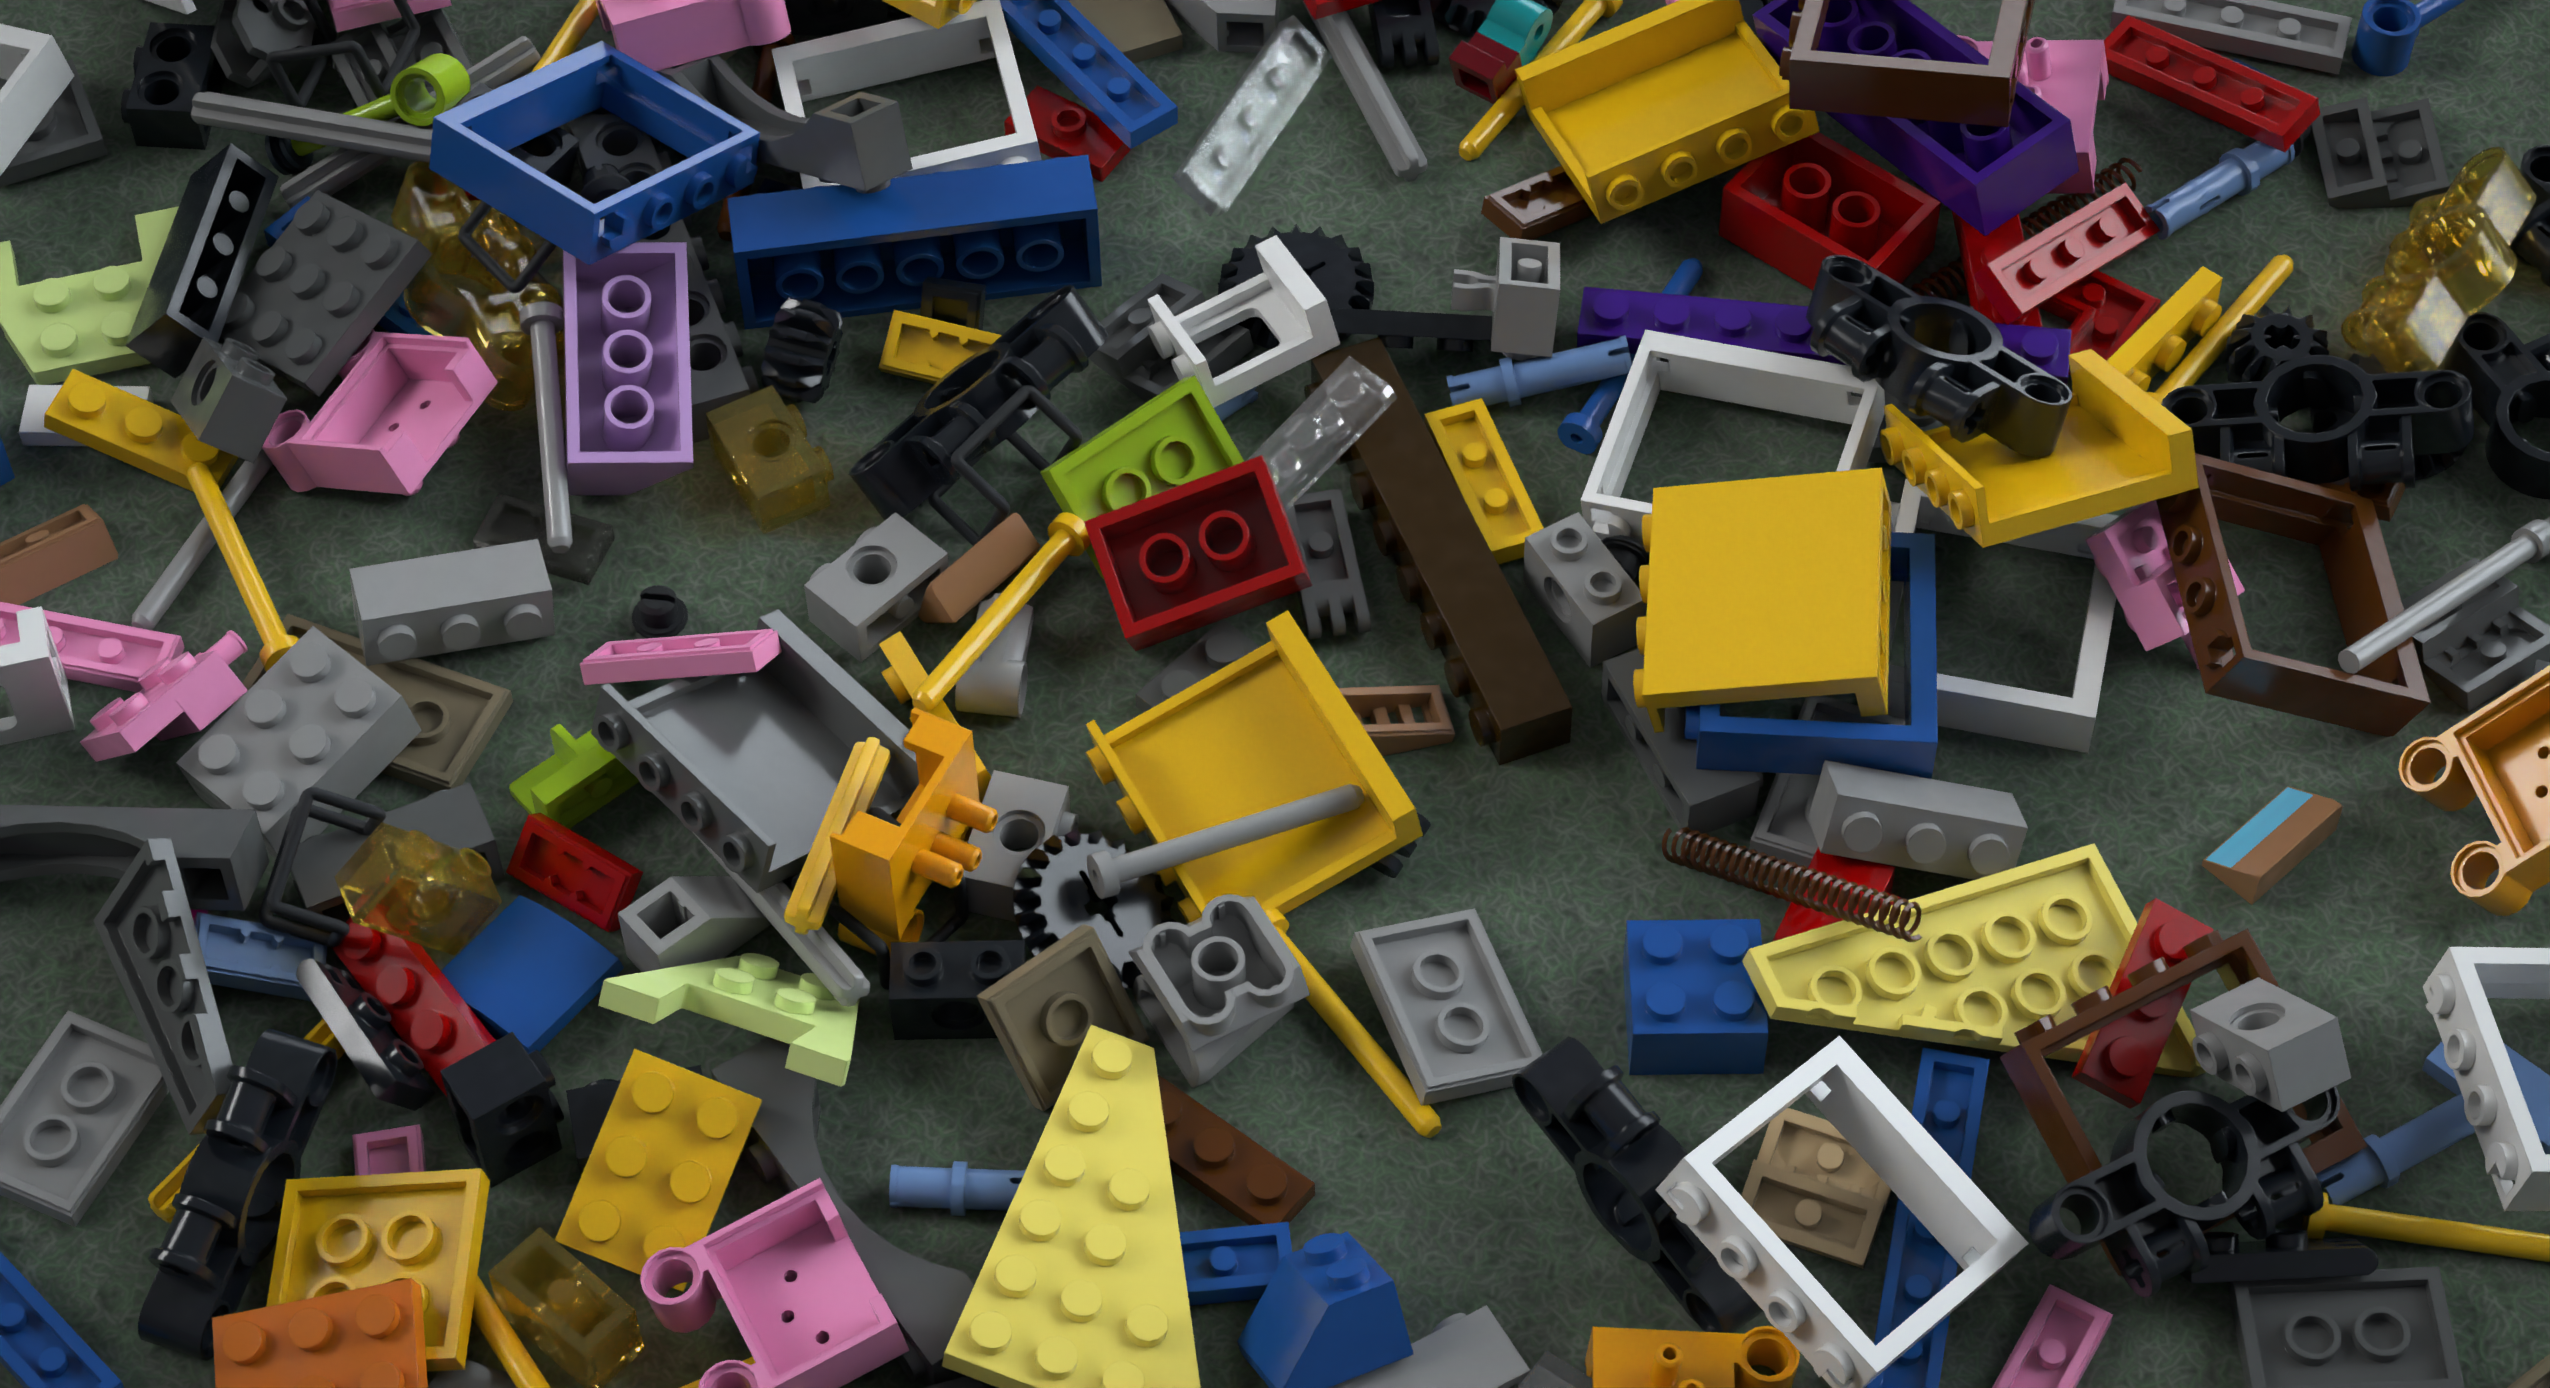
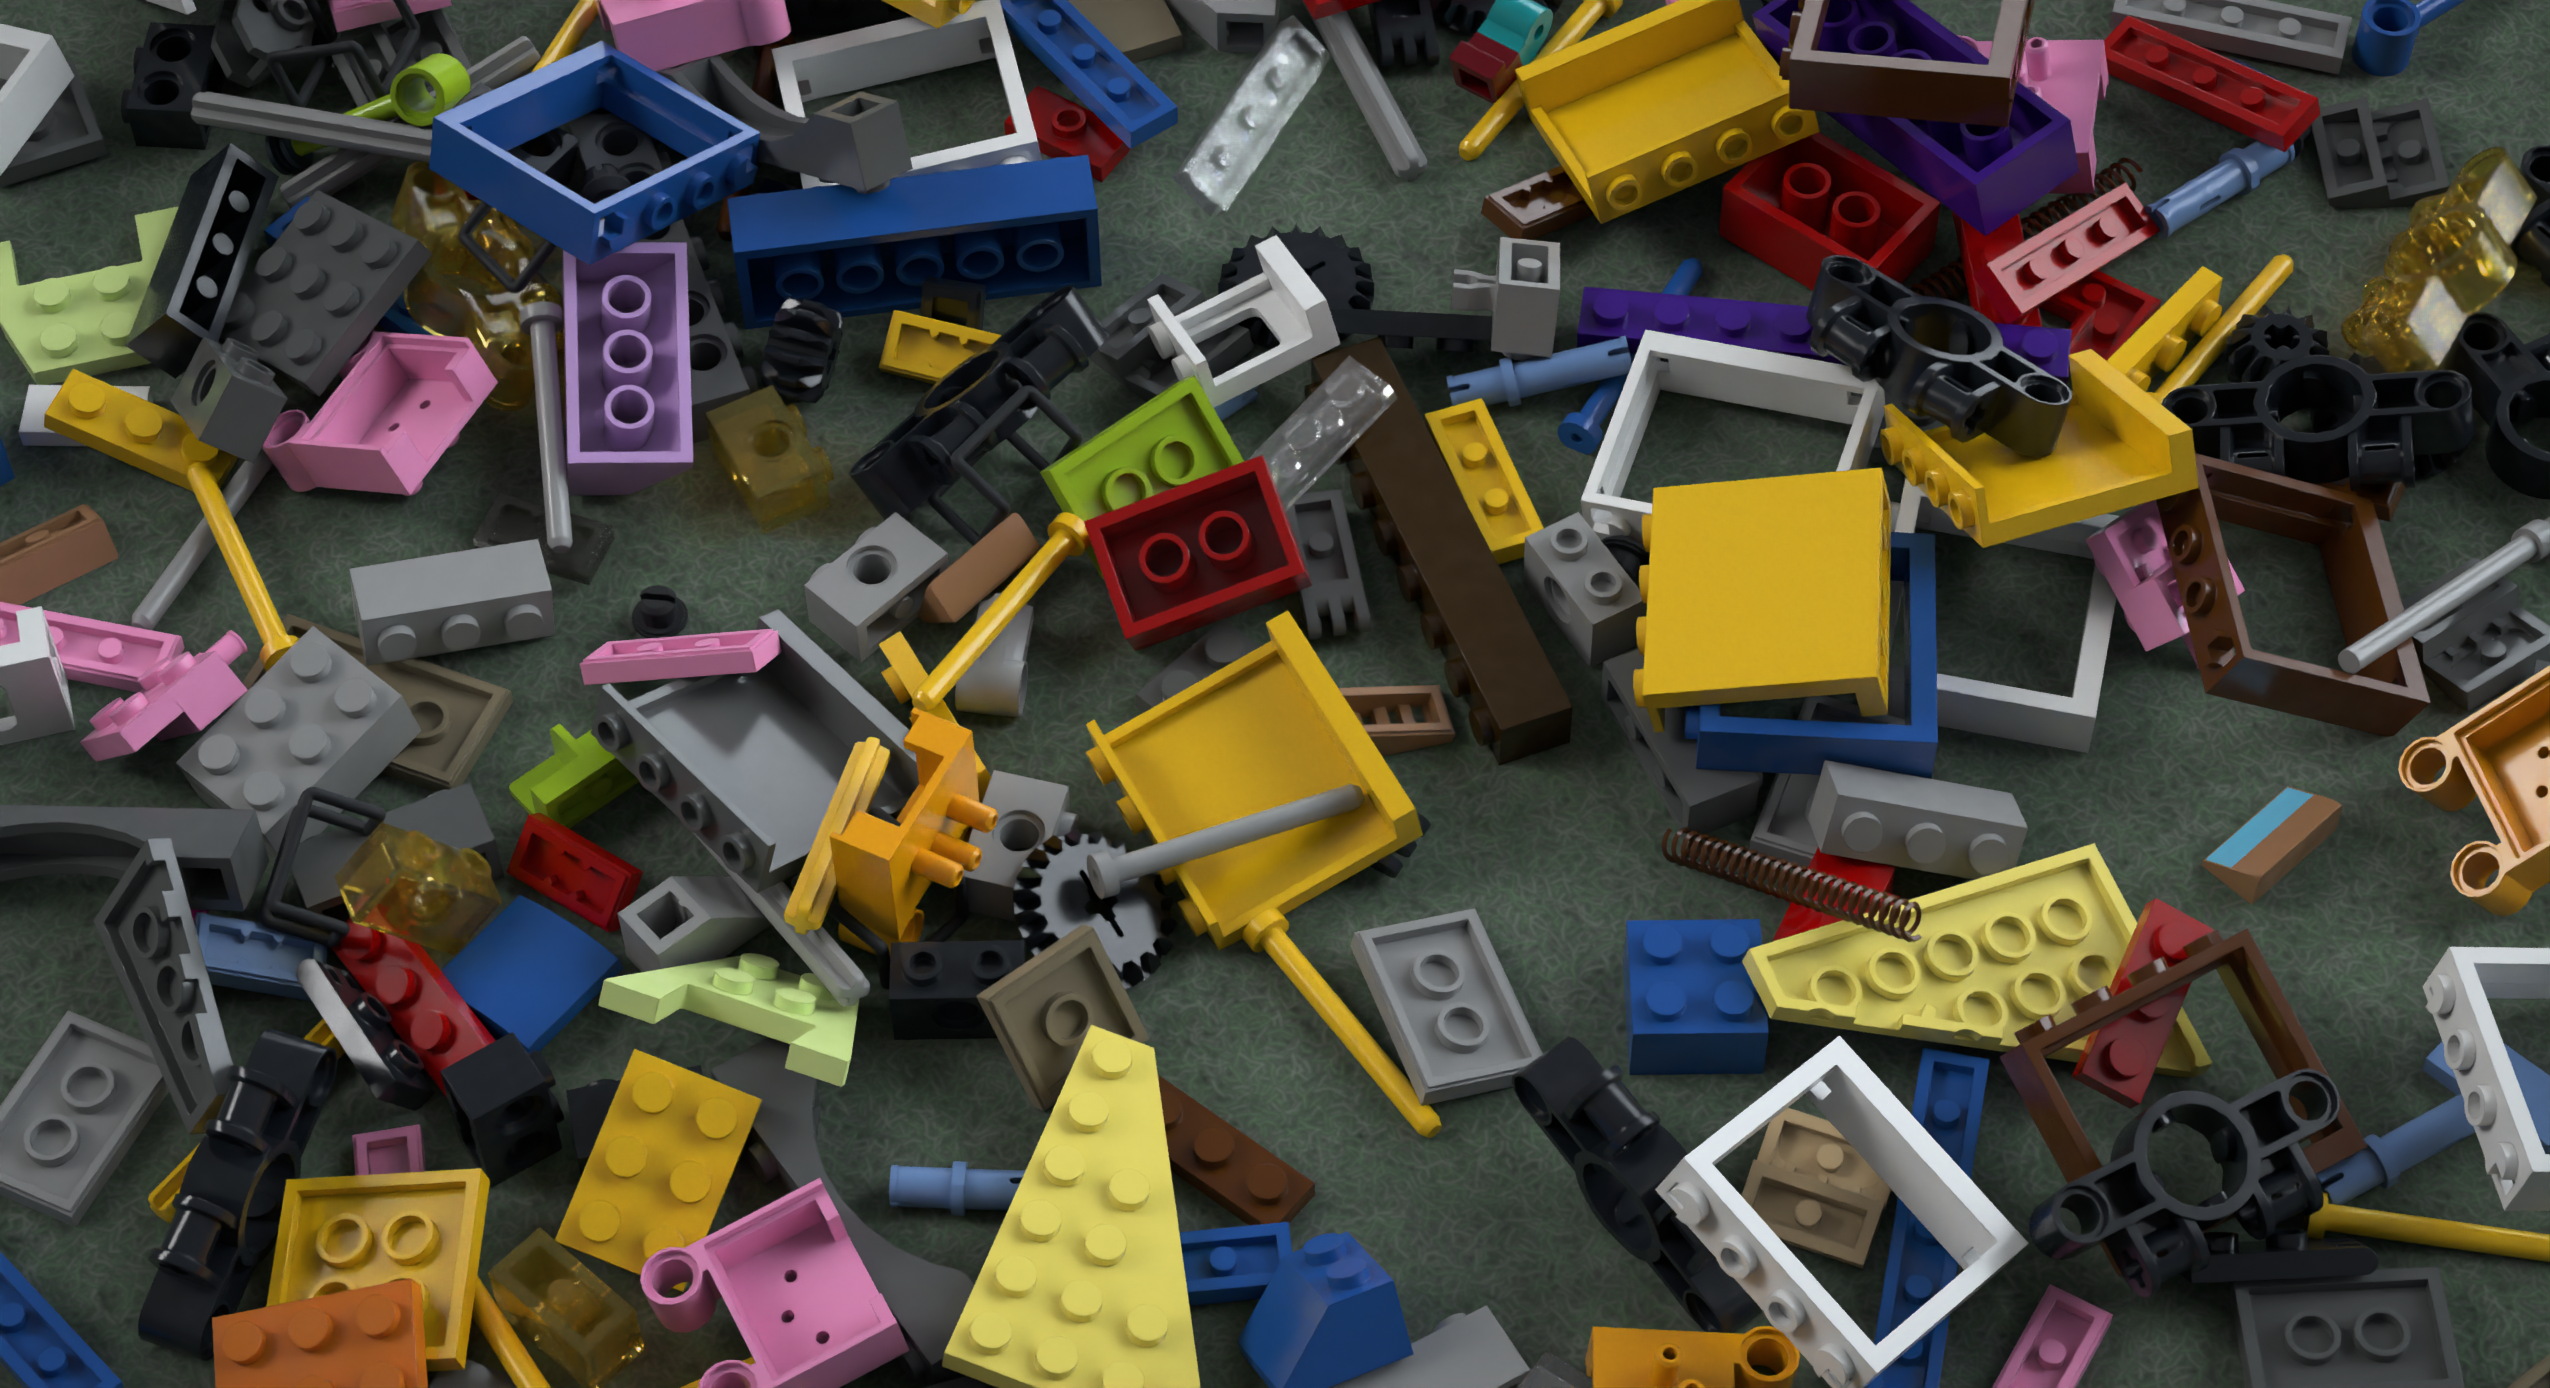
(1215, 983): light grey piece -> none
(2270, 1044): light grey brick -> none

